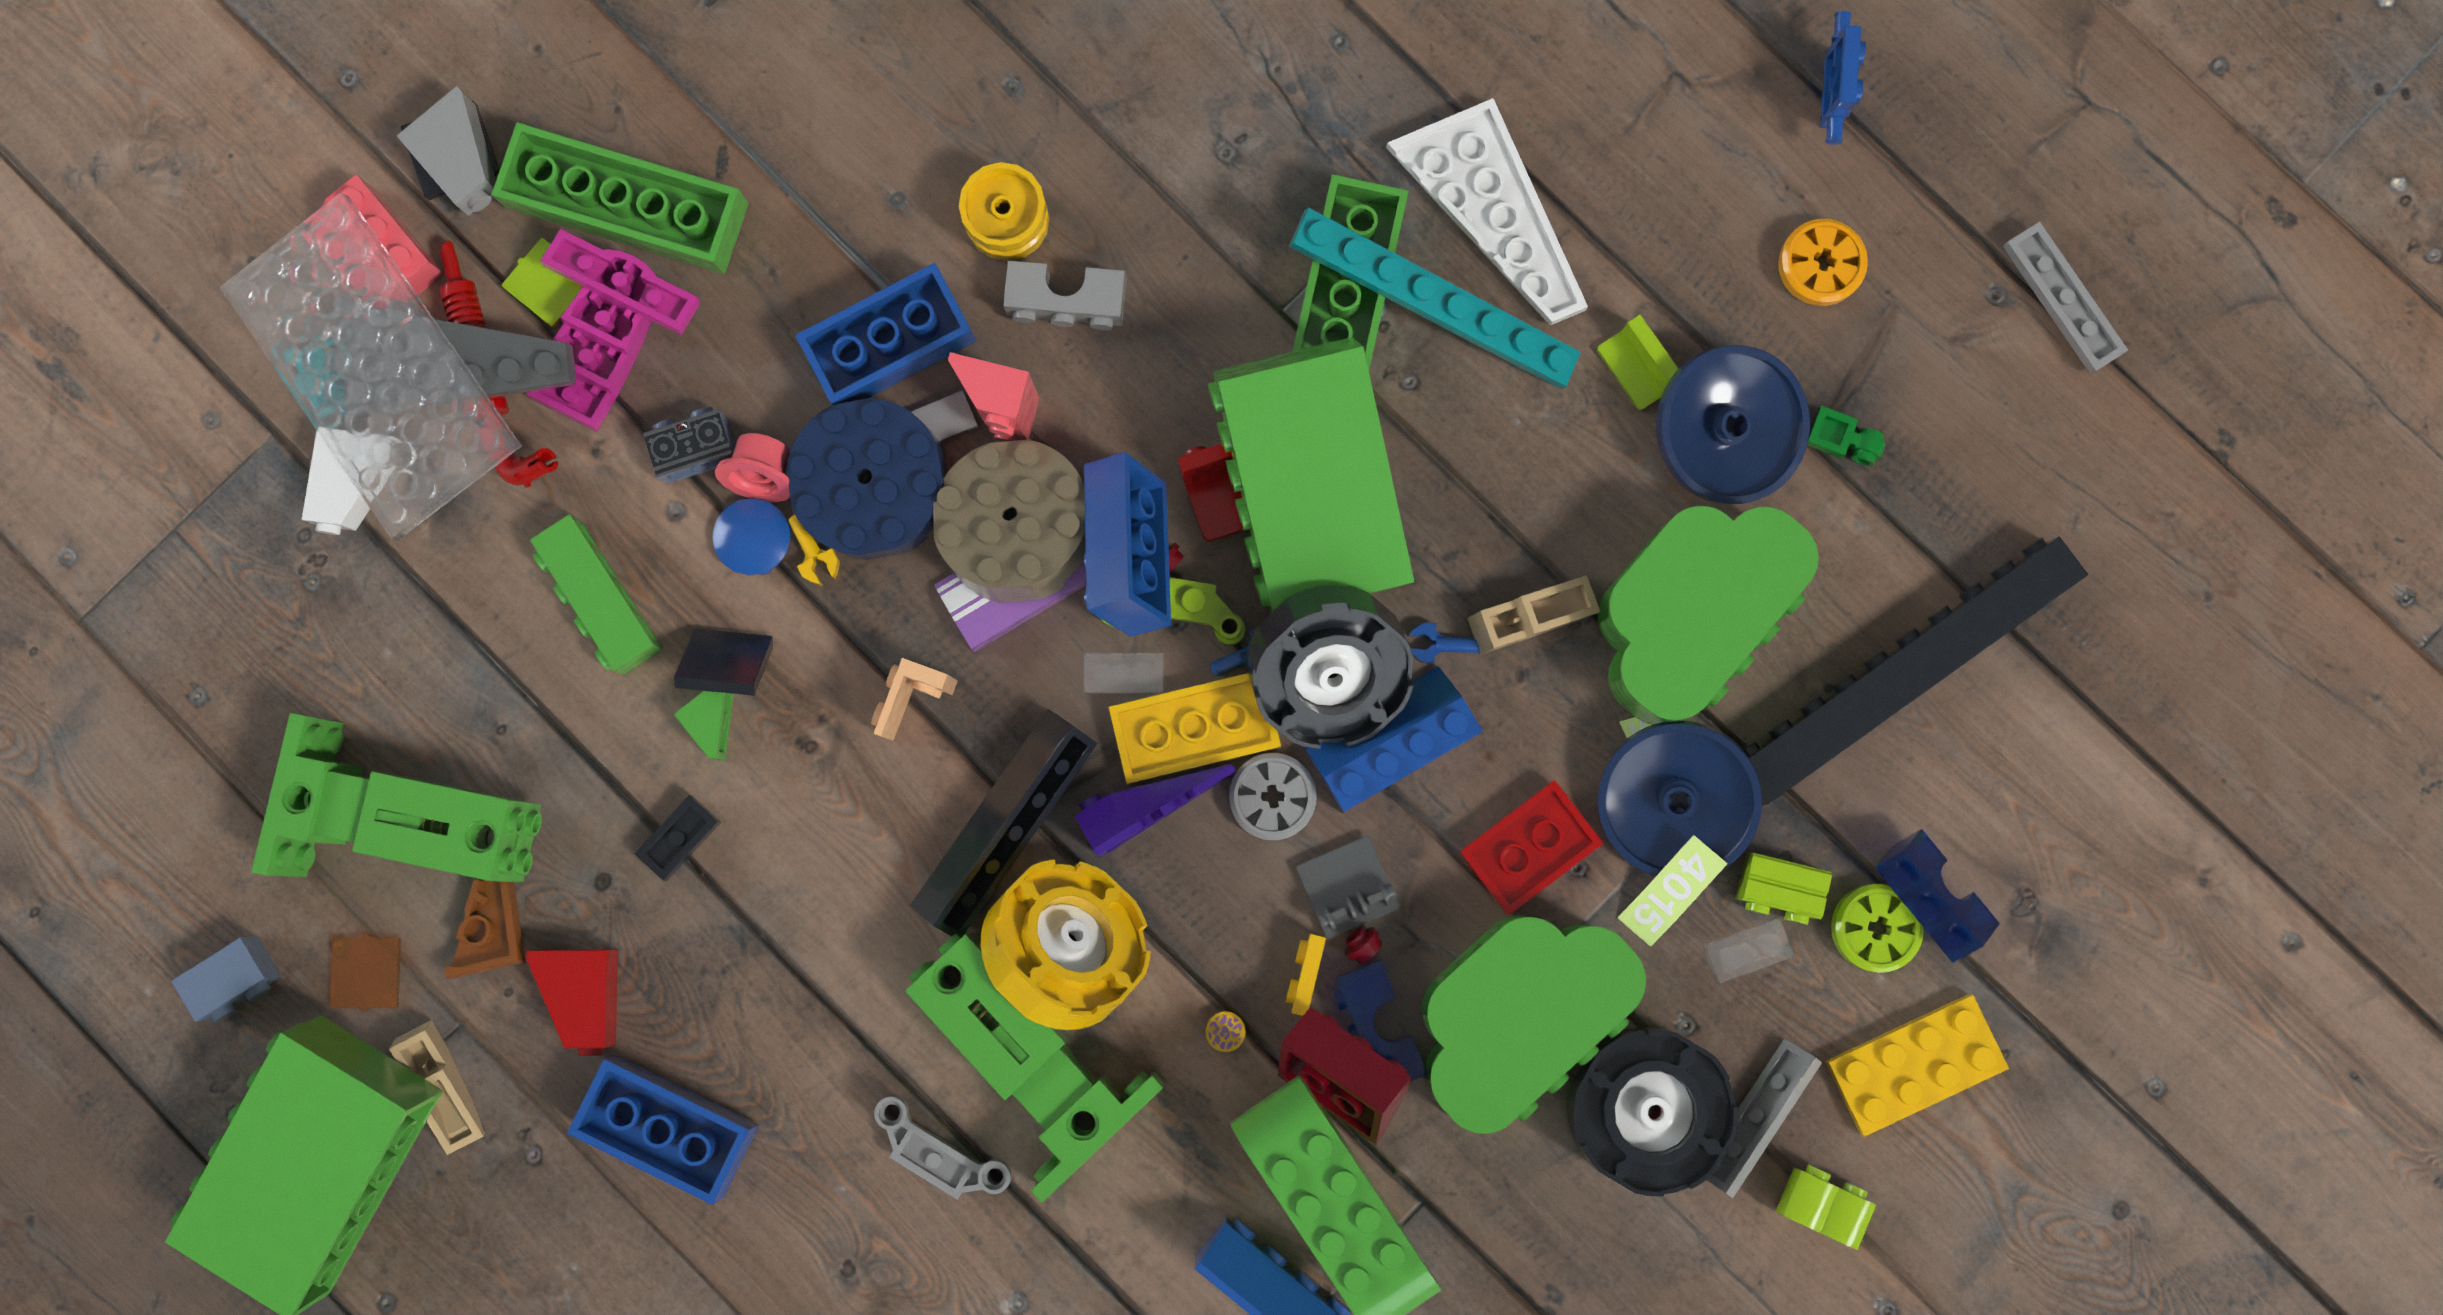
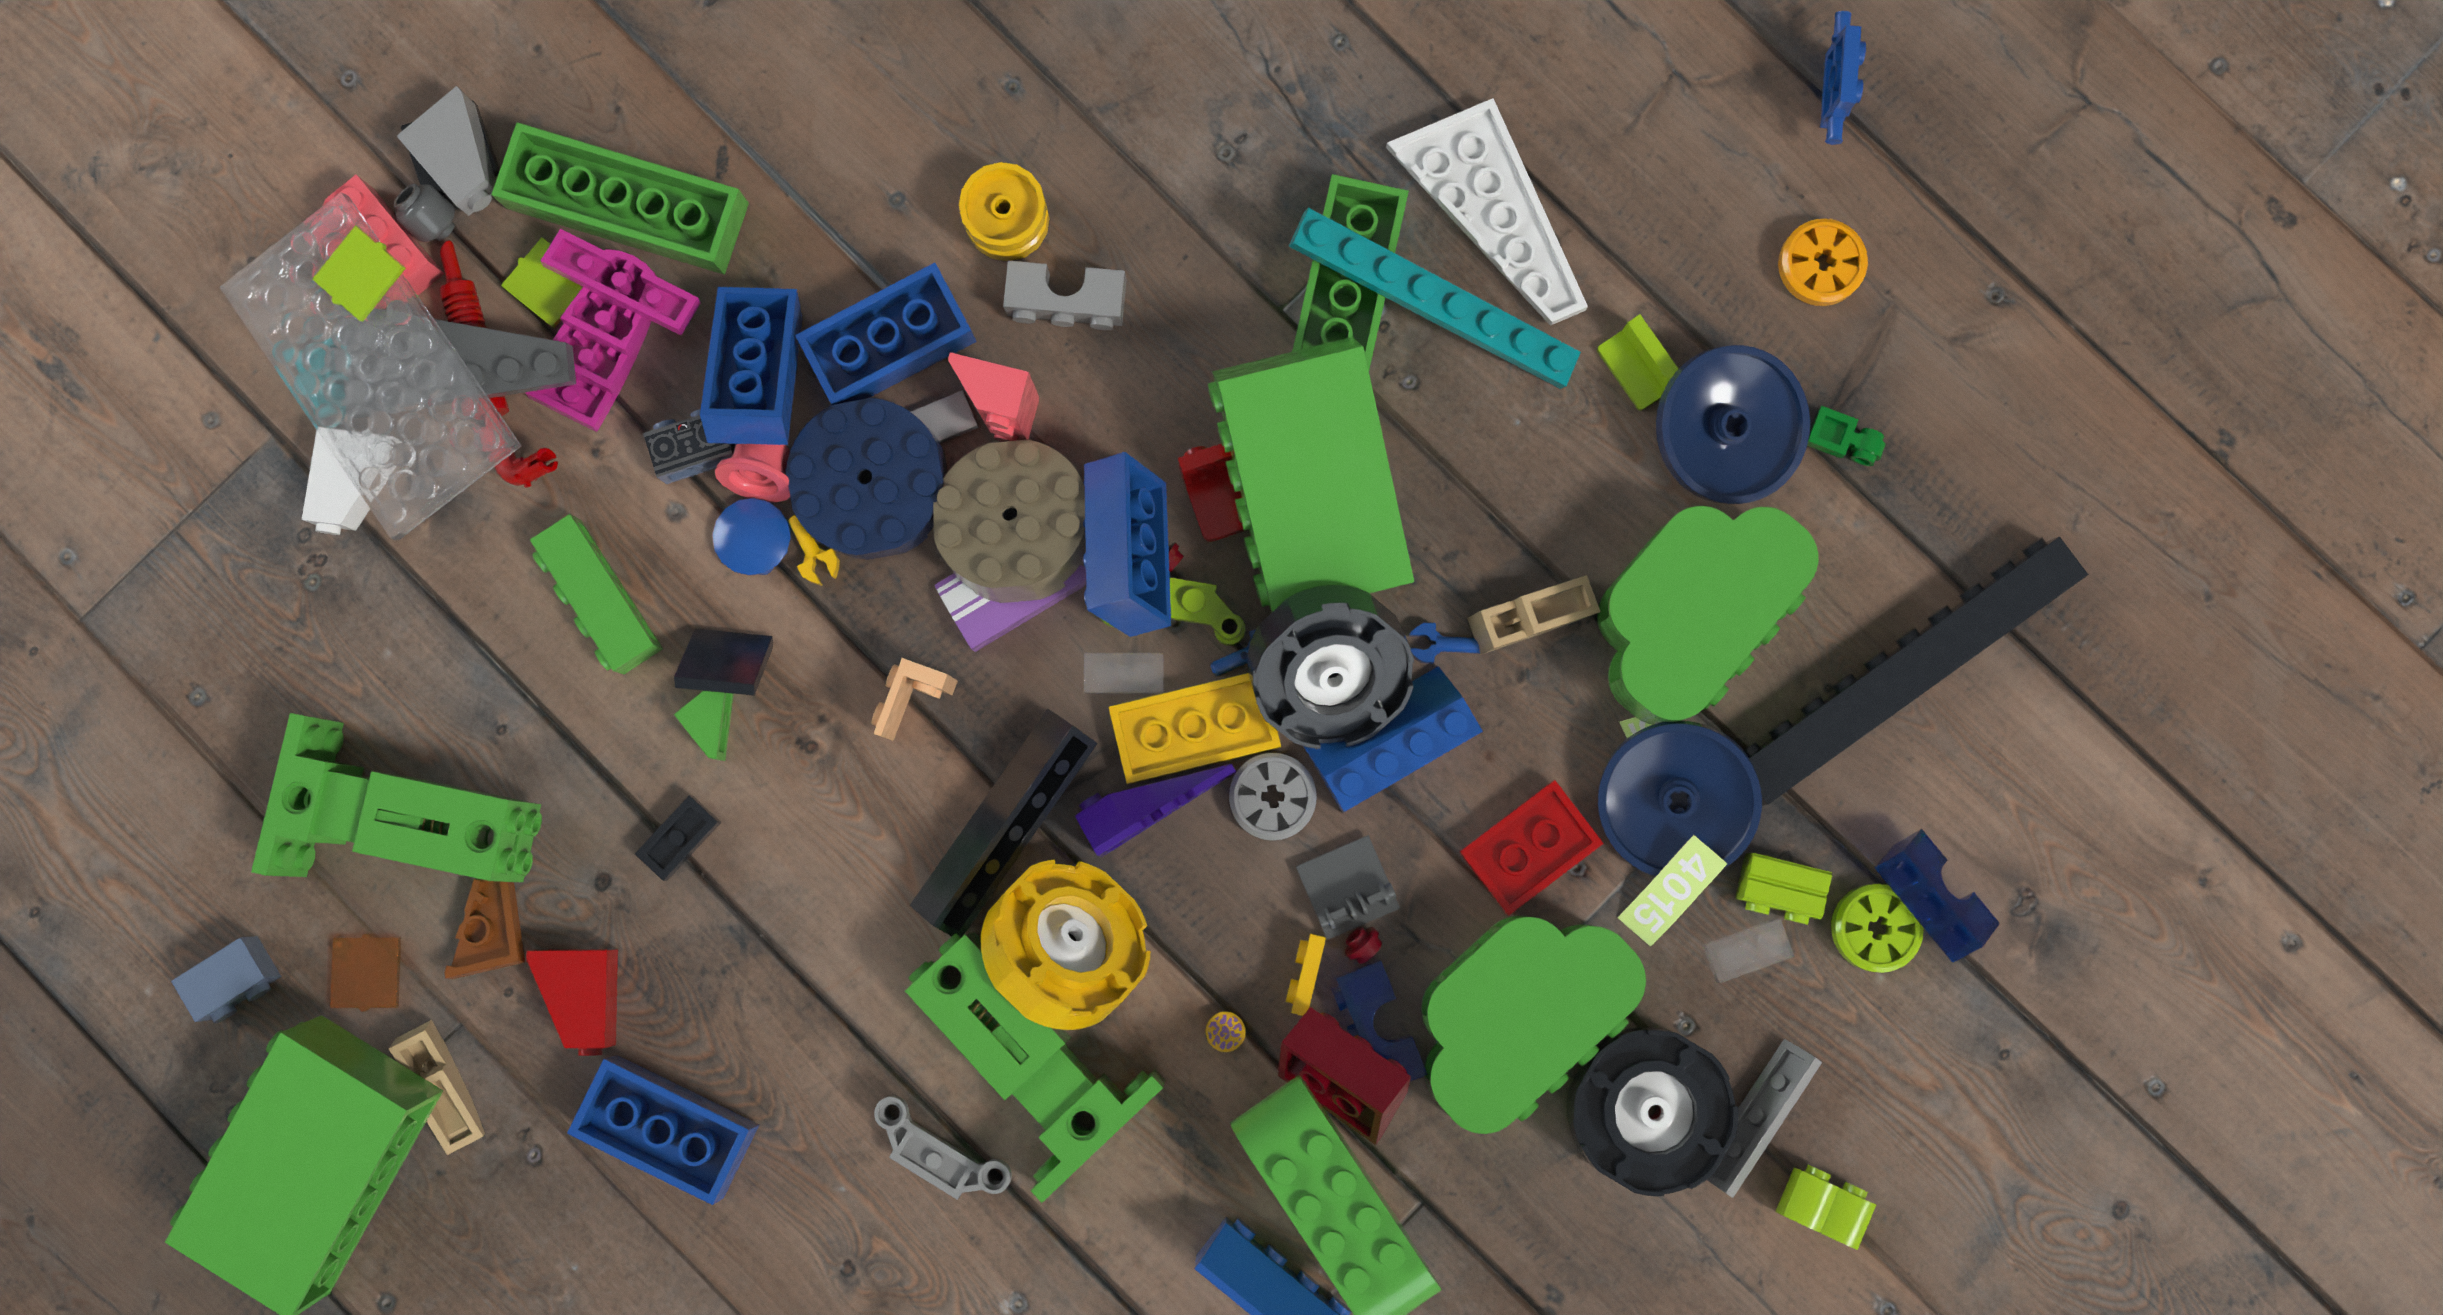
(359, 273): none -> lime piece
(424, 212): none -> dark grey head
(751, 366): none -> blue brick
(1916, 1065): yellow plate -> none
(2065, 297): light grey plate -> none

